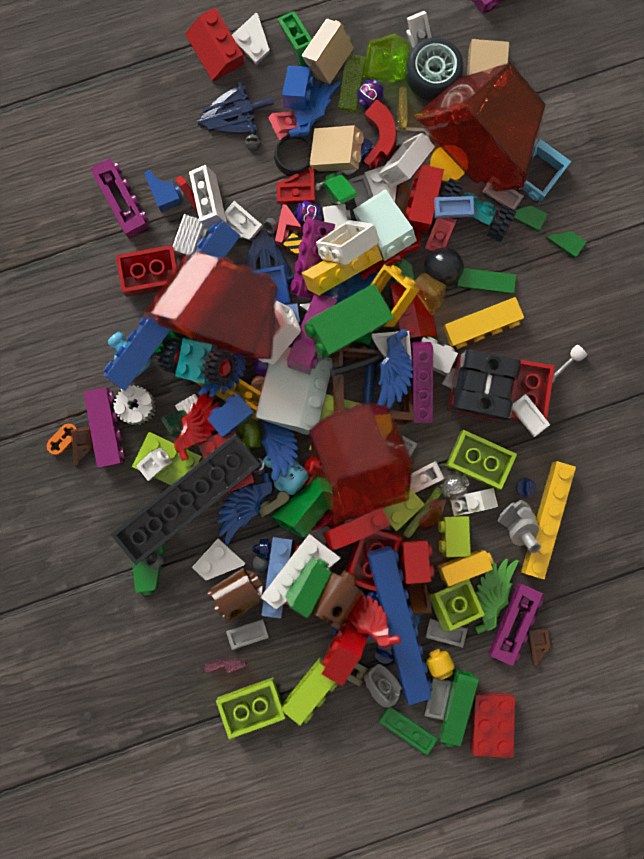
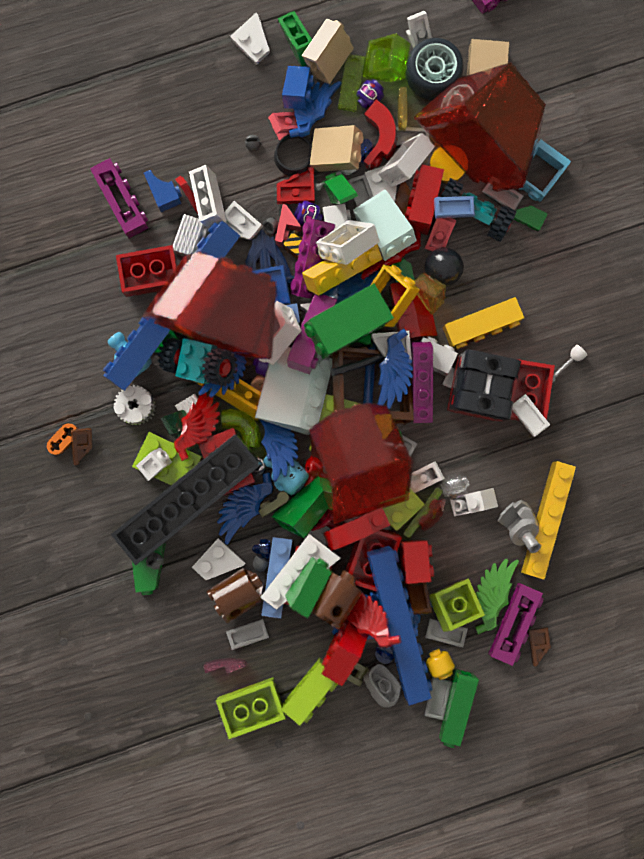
(104, 428): magenta brick -> none
(214, 45): red slope -> none
(215, 117): dark blue bar -> none
(230, 415): blue brick -> none
(408, 730): green tile -> none
(454, 536): lime brick -> none
(465, 567): yellow window -> none
(481, 460): lime brick -> none
(487, 281): green tile -> none
(492, 724): red brick -> none
(526, 488): clear blue tile -> none
(568, 242): green tile -> none

